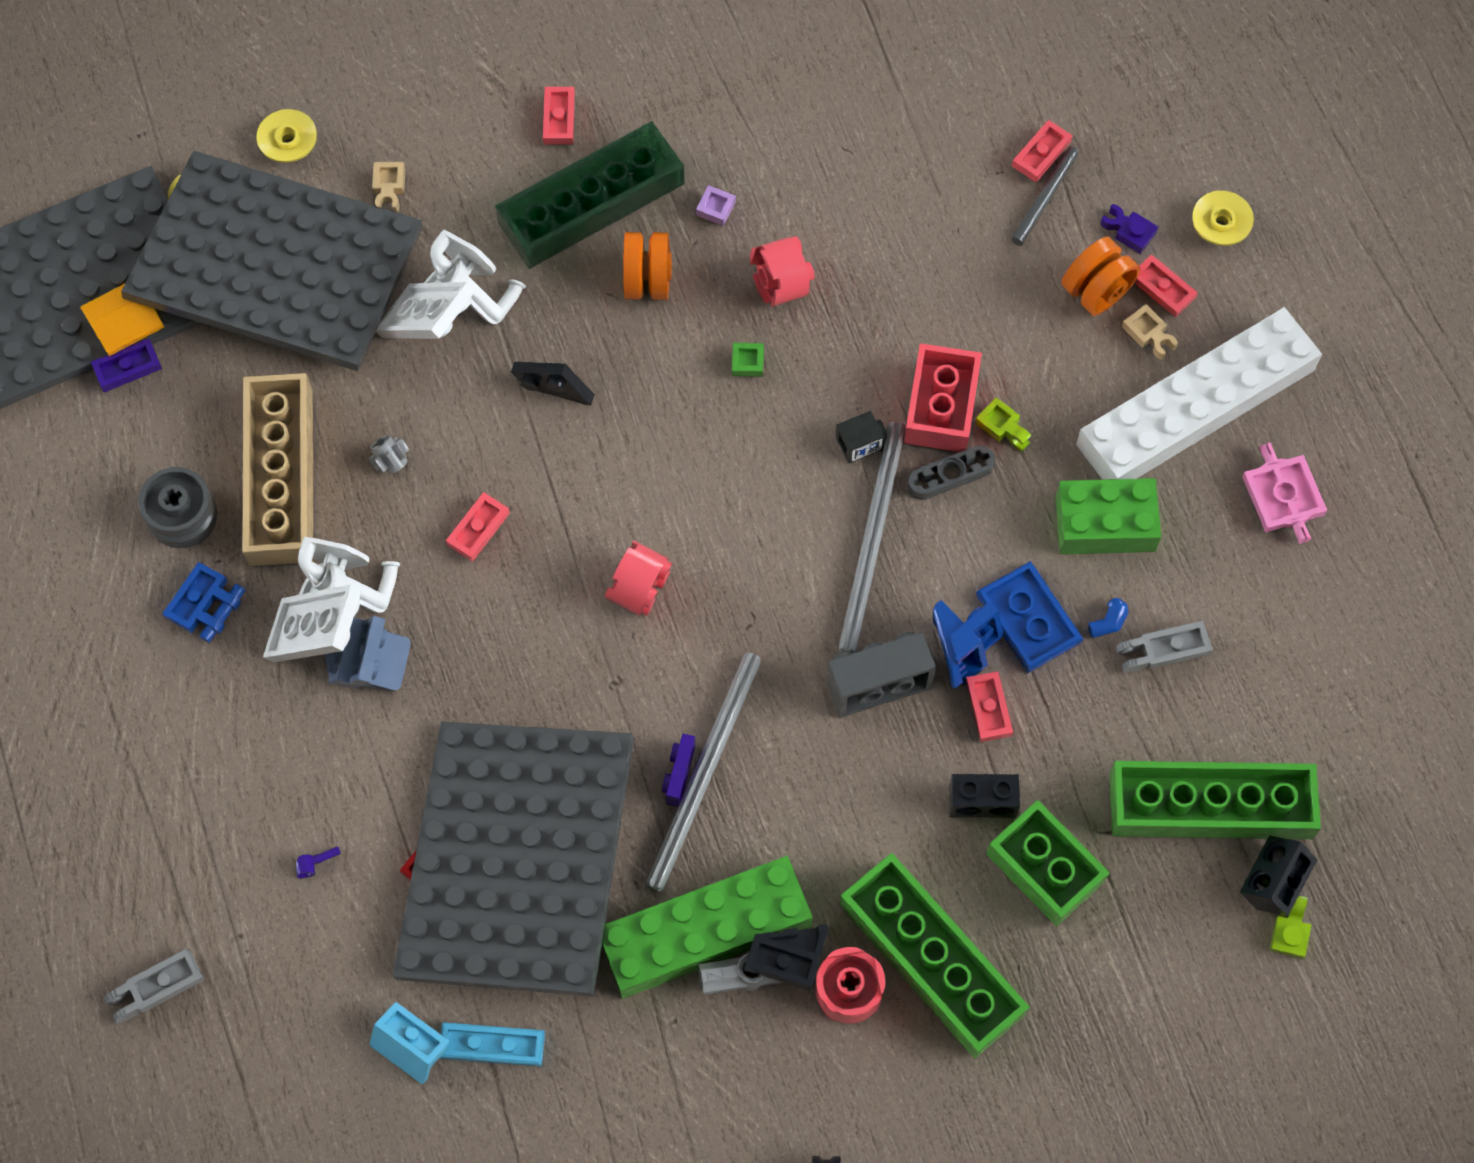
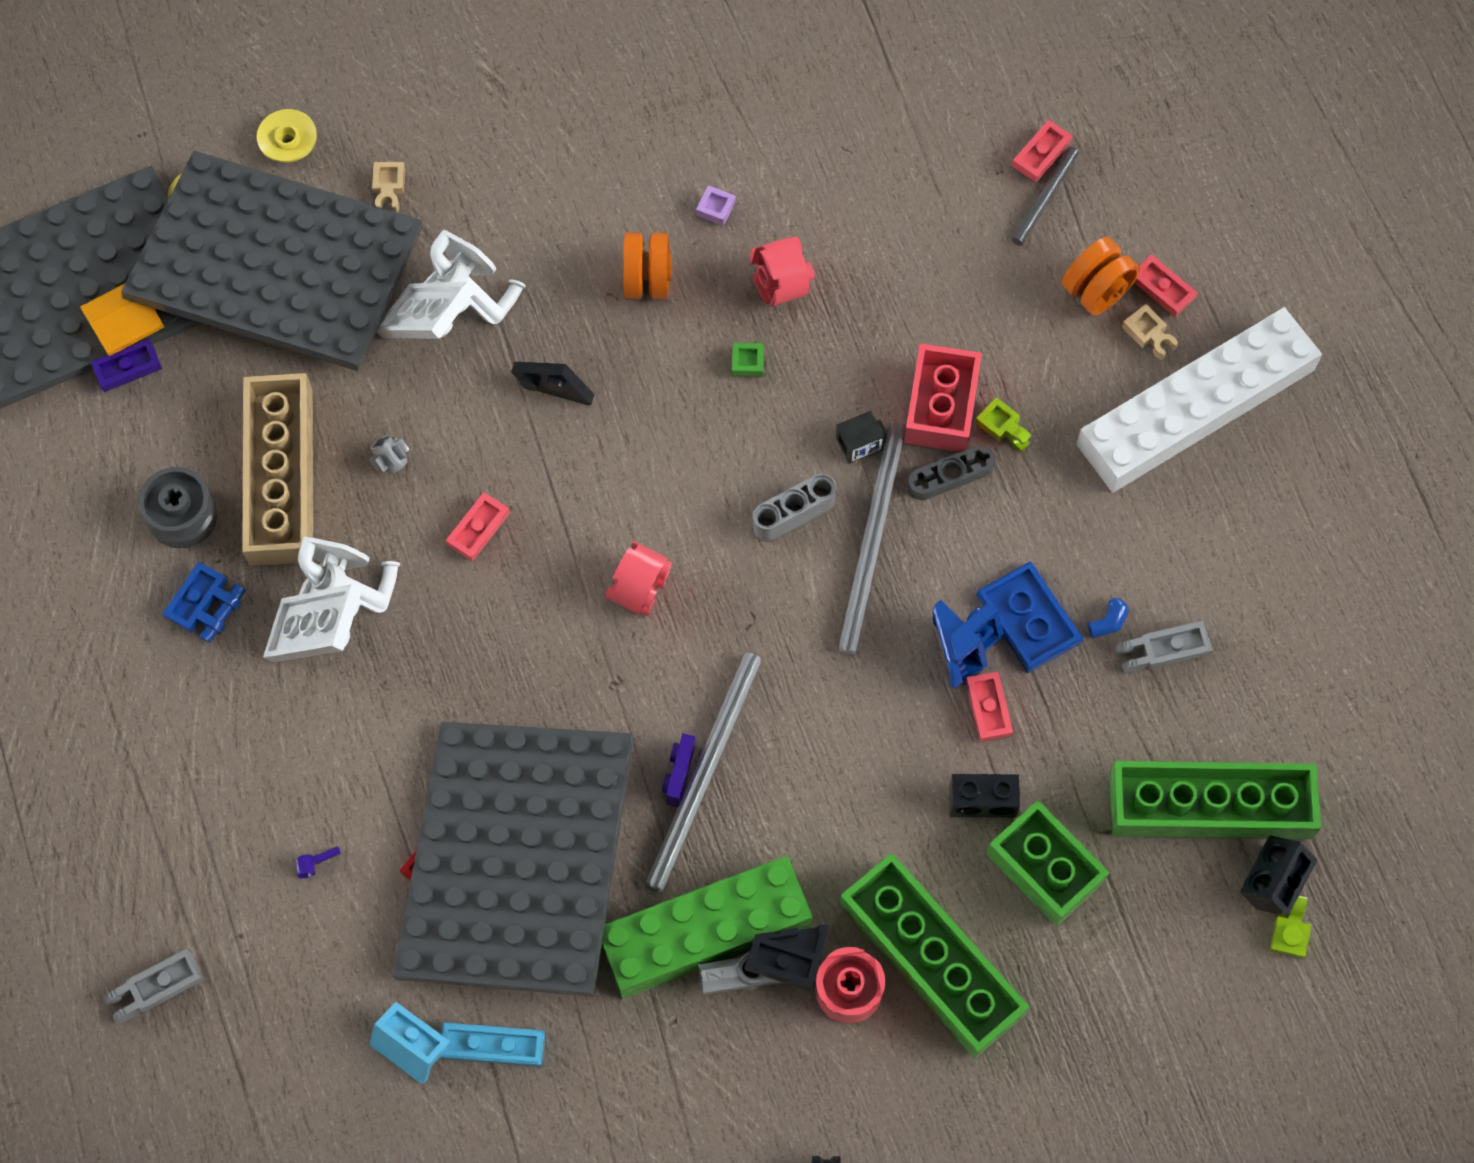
(370, 657): sand blue piece -> none
(558, 116): coral plate -> none
(590, 194): clear green brick -> none
(802, 495): none -> light grey beam
(880, 673): dark grey brick -> none
(1108, 516): bright green brick -> none
(1132, 231): dark purple plate -> none
(1223, 207): light yellow dish -> none
(1284, 493): bright pink plate -> none

